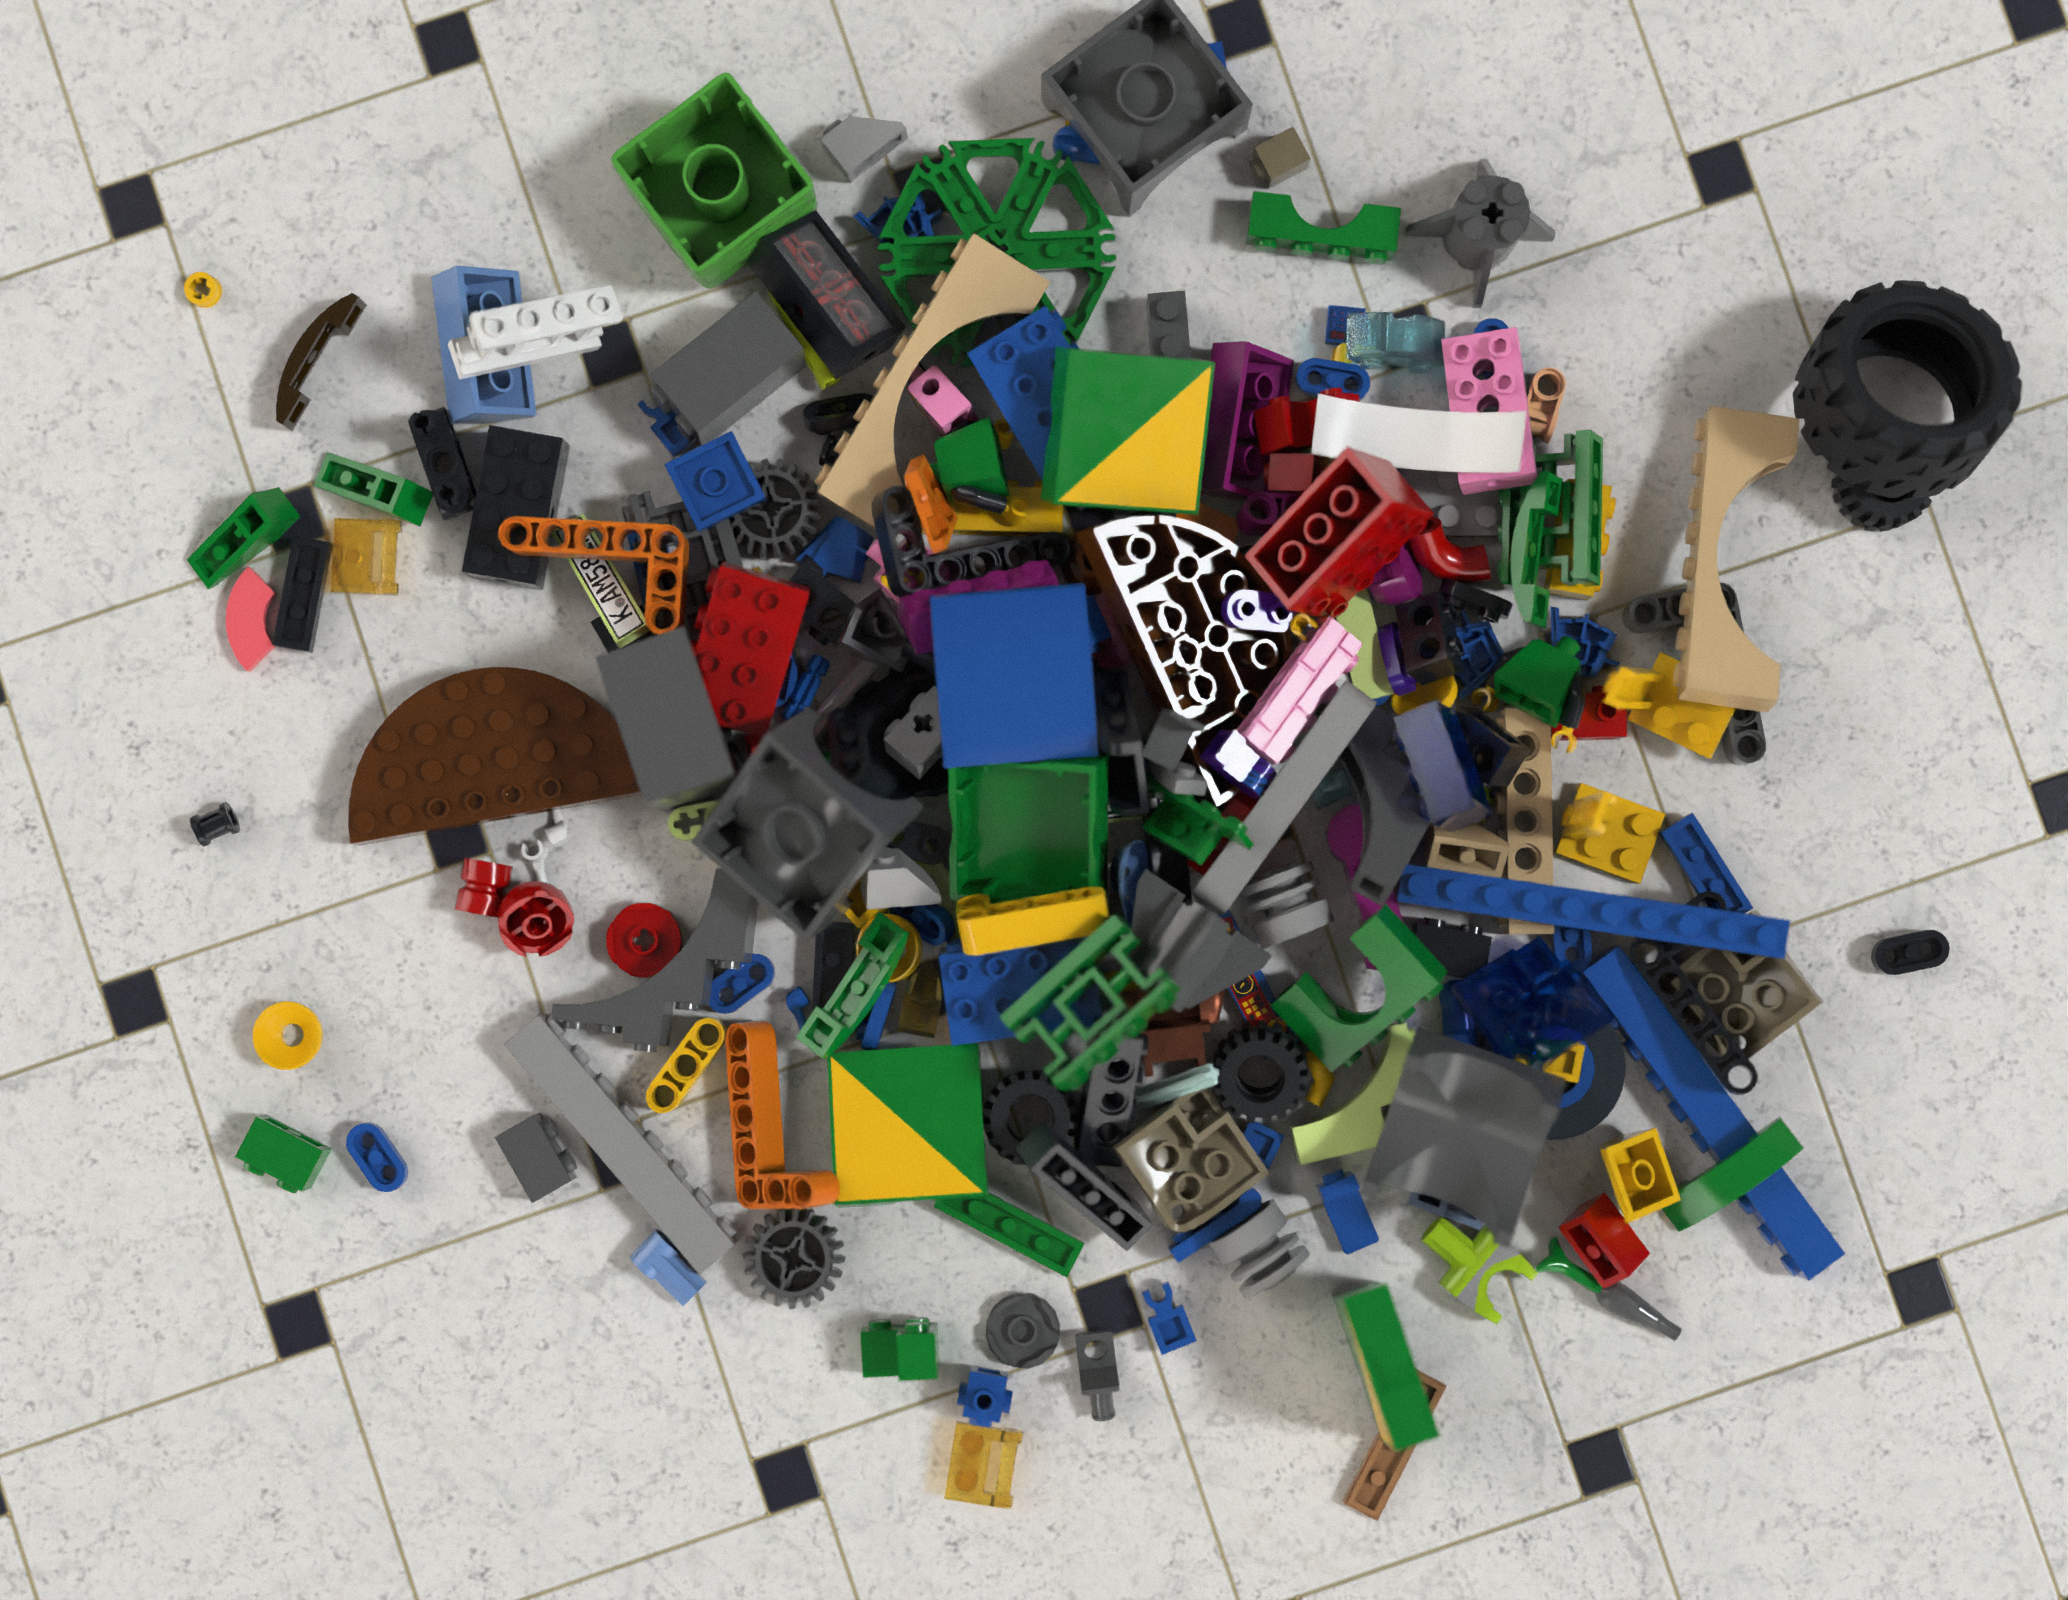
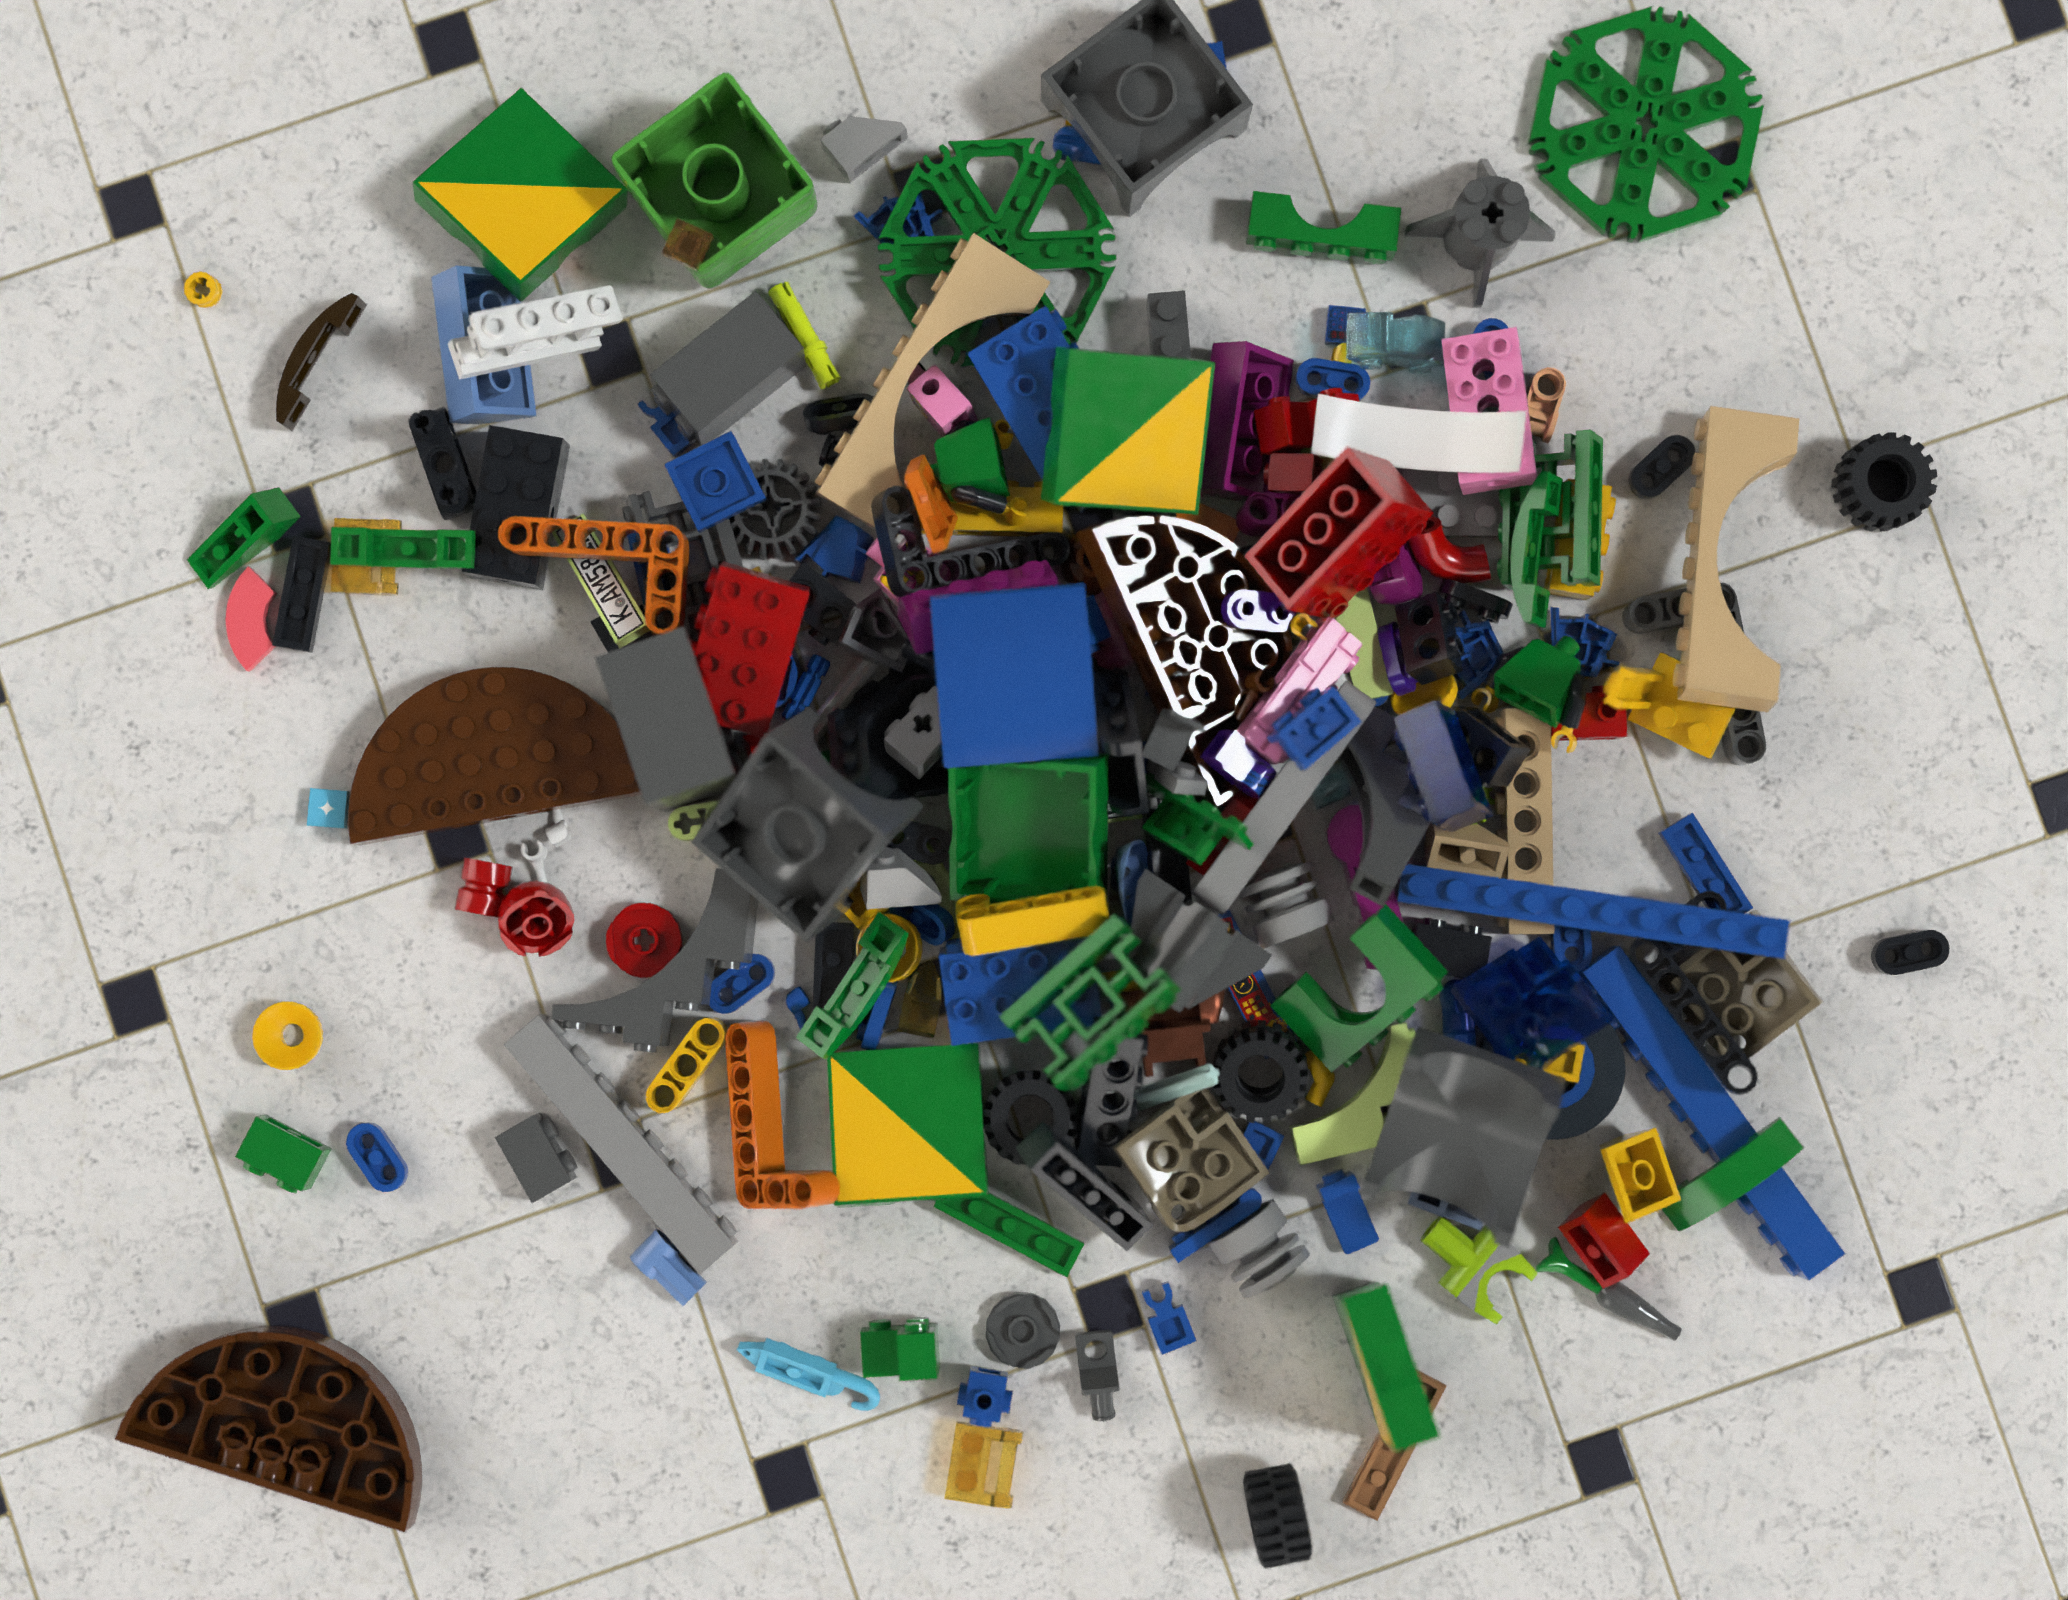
(215, 824): black bush -> none
(287, 1417): none -> reddish brown brick
(328, 808): none -> medium azure tile
(374, 488): green slope -> none
(403, 548): none -> green slope
(520, 193): none -> green tile
(687, 244): none -> clear orange tile
(807, 1371): none -> medium azure plate
(810, 1263): dark grey gear -> none
(825, 294): brick -> none
(1254, 689): none -> reddish brown hand
(1277, 1515): none -> black tyre
(1279, 158): dark tan brick -> none
(1314, 727): none -> blue bracket
(1609, 833): yellow bracket -> none
(1618, 103): none -> green plate
(1660, 467): none -> black plate
(1943, 337): black tyre -> none

